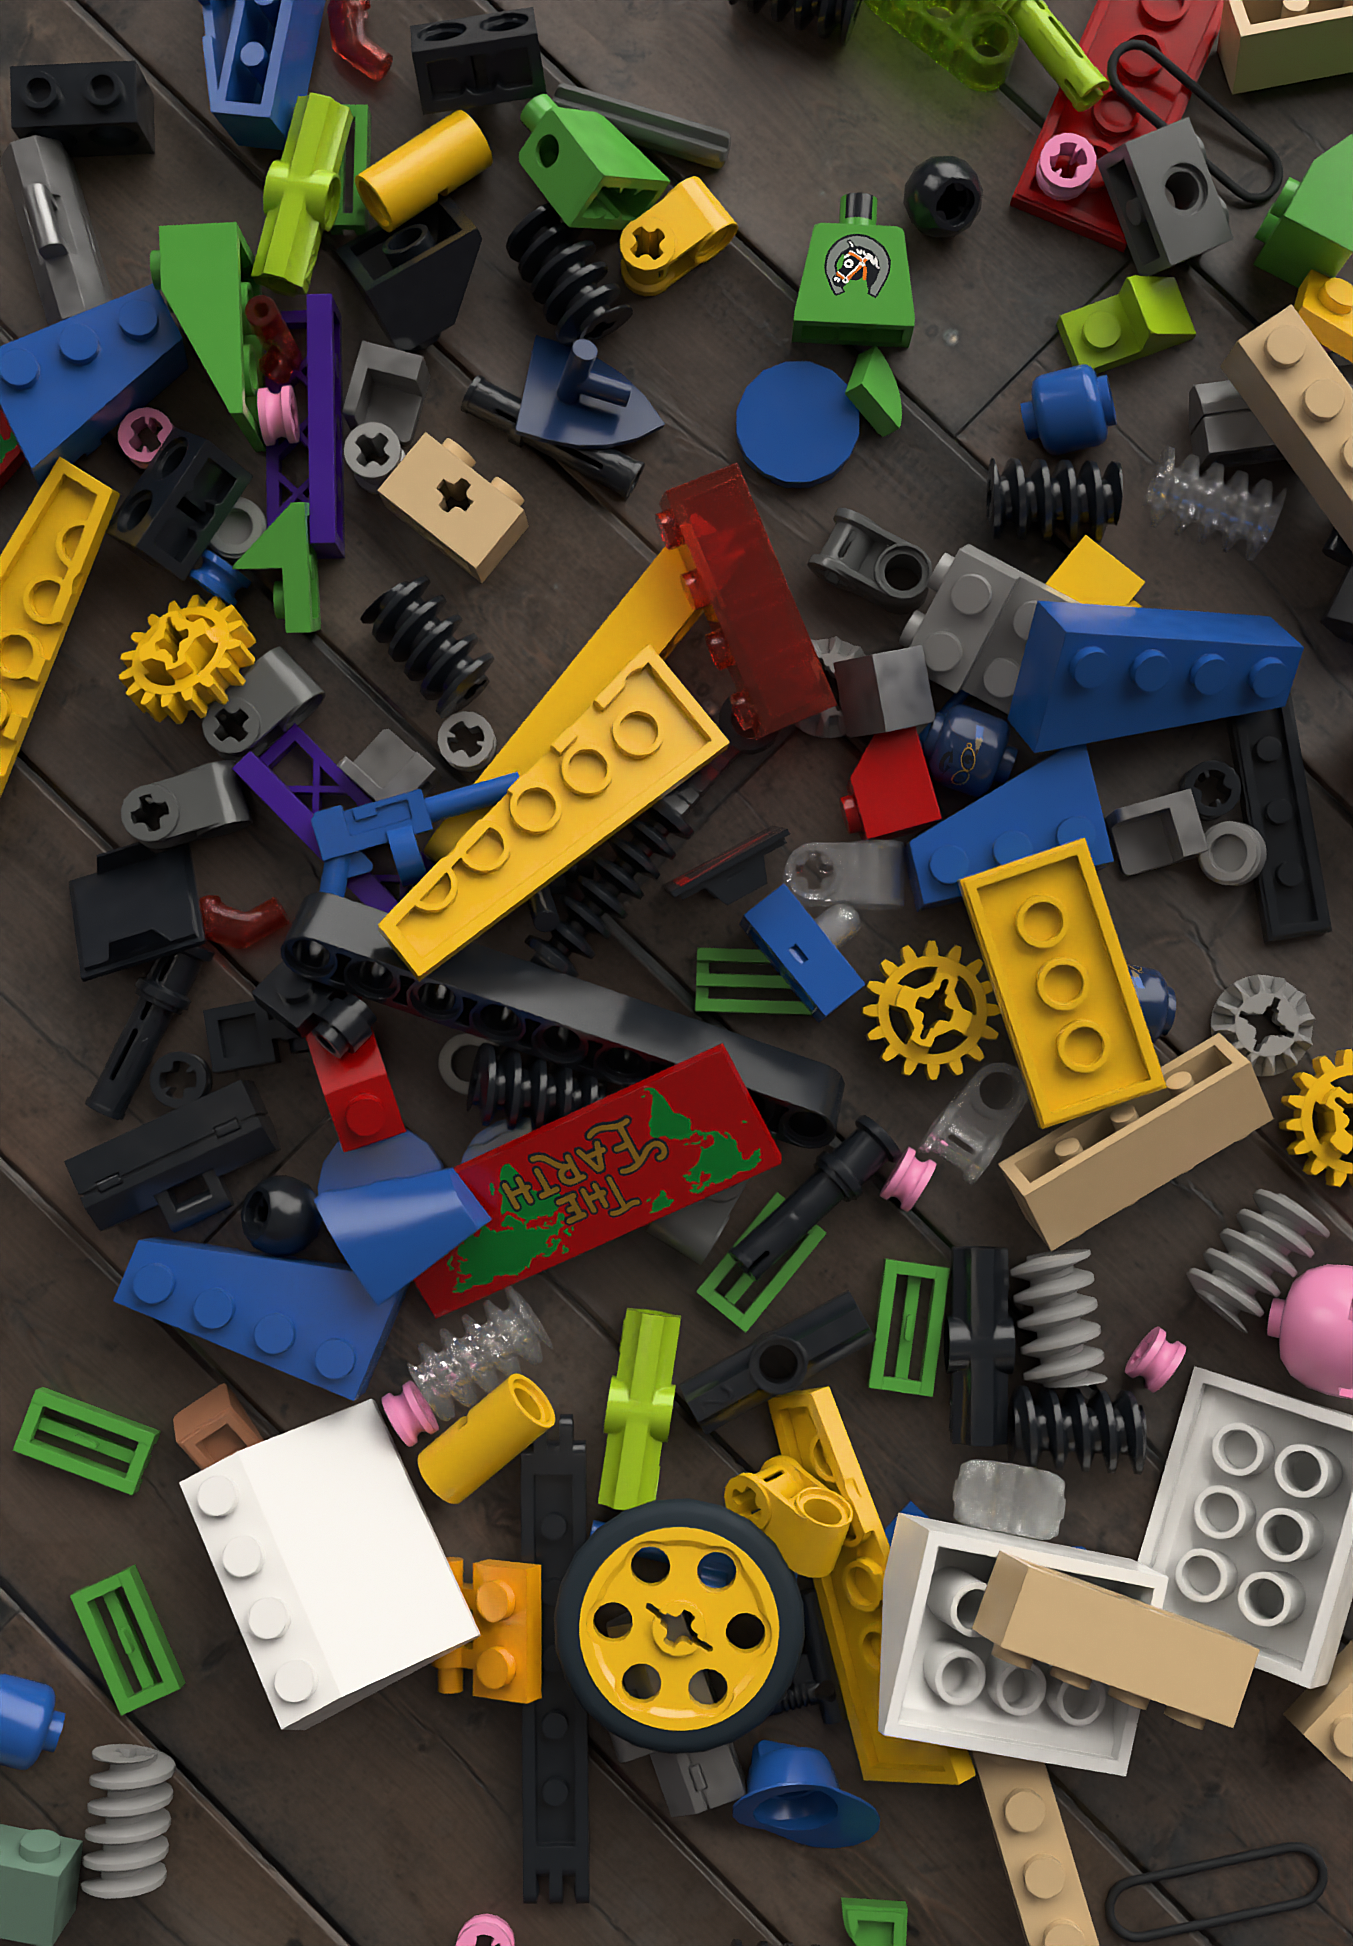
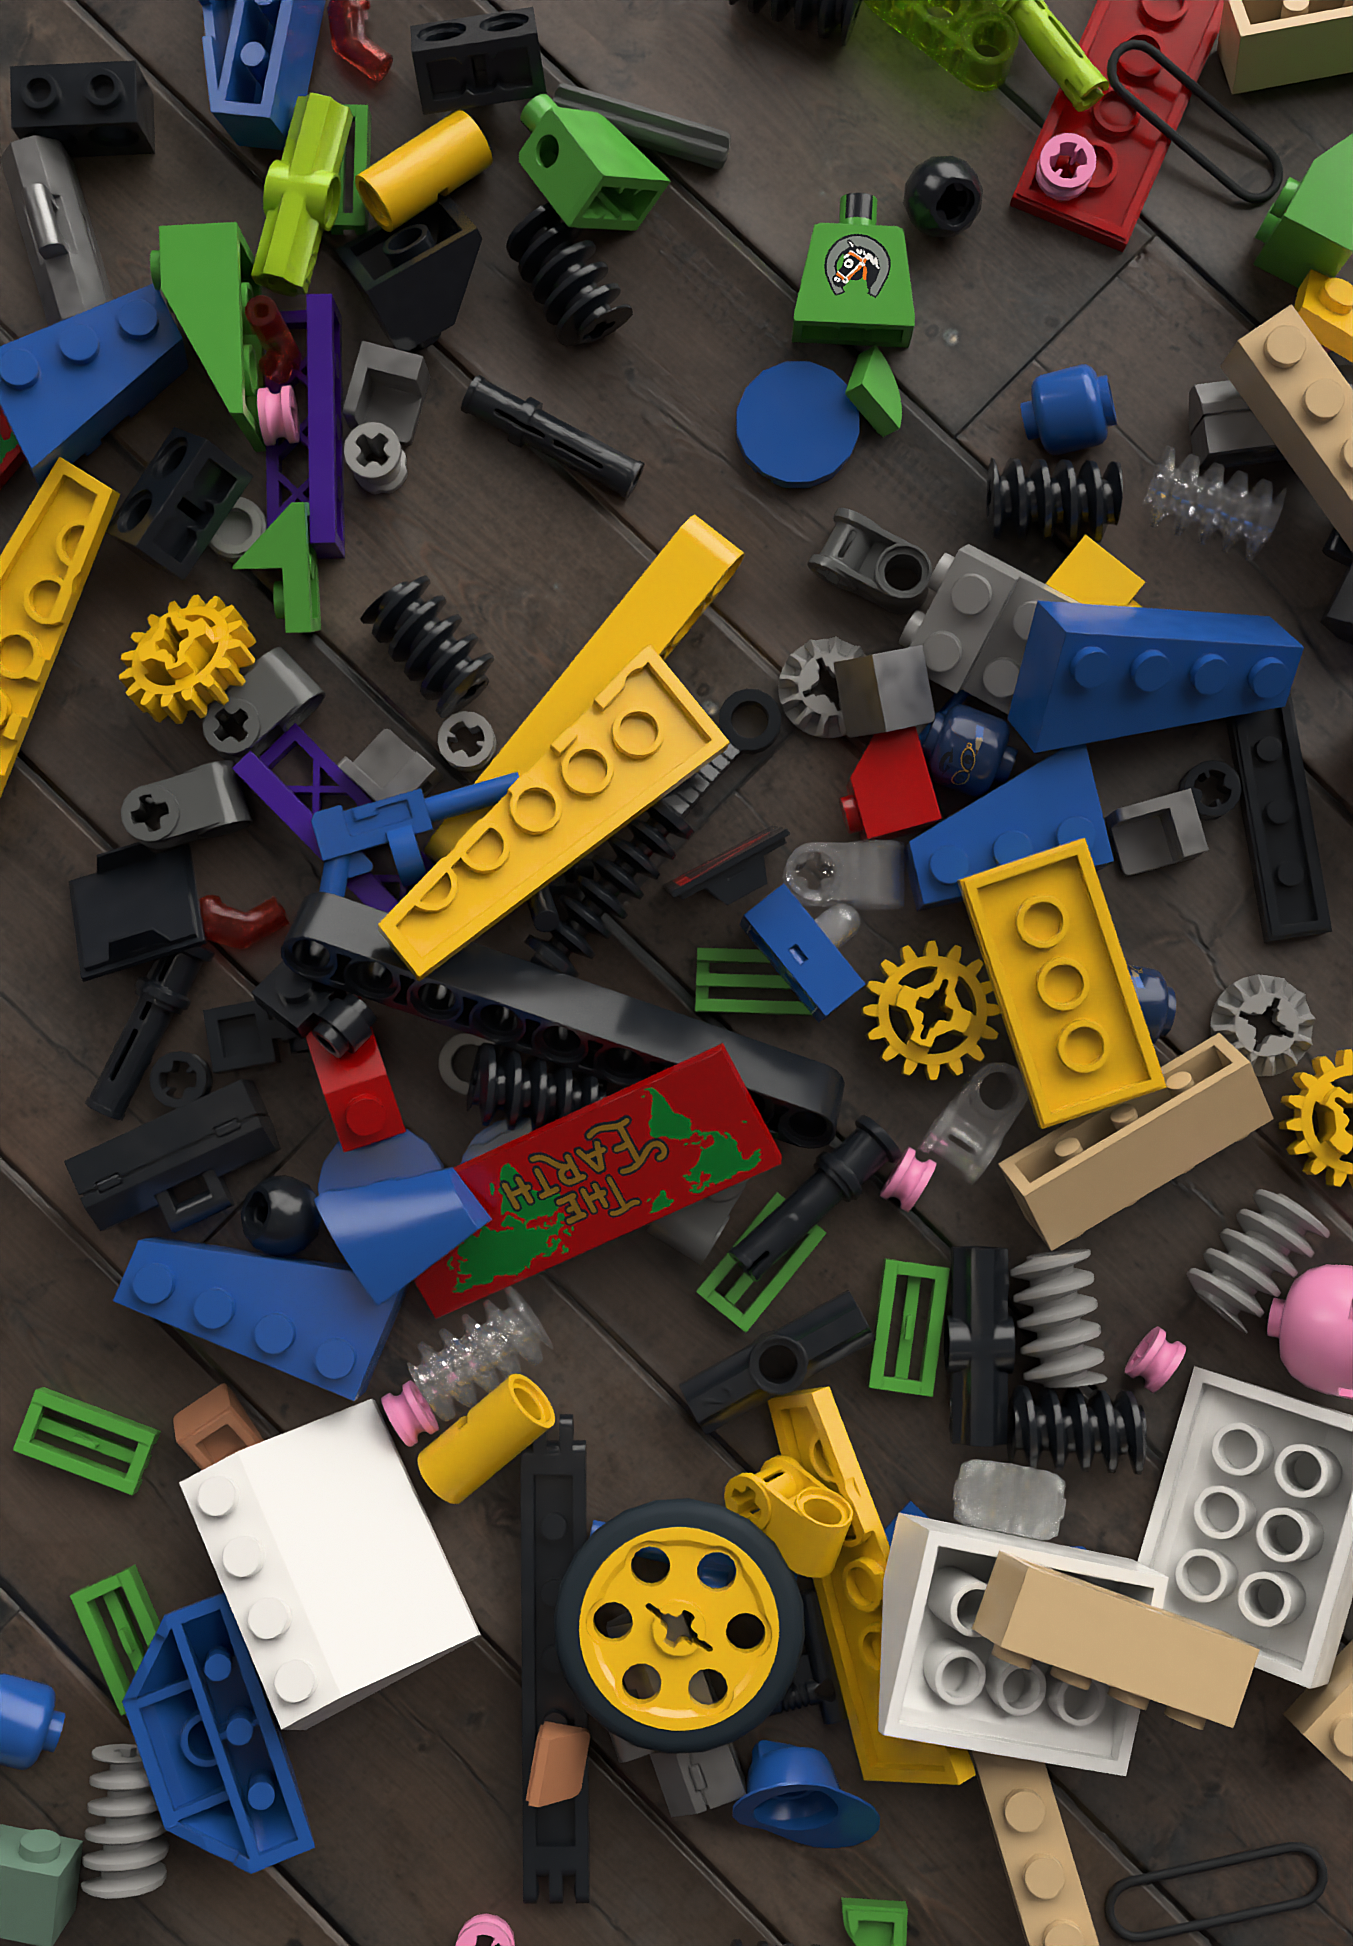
(131, 427): bright pink bush -> none
(215, 1741): none -> blue wedge
(219, 578): blue bush -> none
(471, 538): tan brick -> none
(509, 1618): light orange plate -> none
(557, 1763): none -> nougat slope
(581, 400): dark blue shield -> none
(639, 1408): lime piece -> none
(681, 230): yellow piece -> none
(745, 602): clear red brick -> none
(1127, 326): lime slope -> none
(1136, 185): dark grey brick -> none
(1234, 853): light grey tile -> none

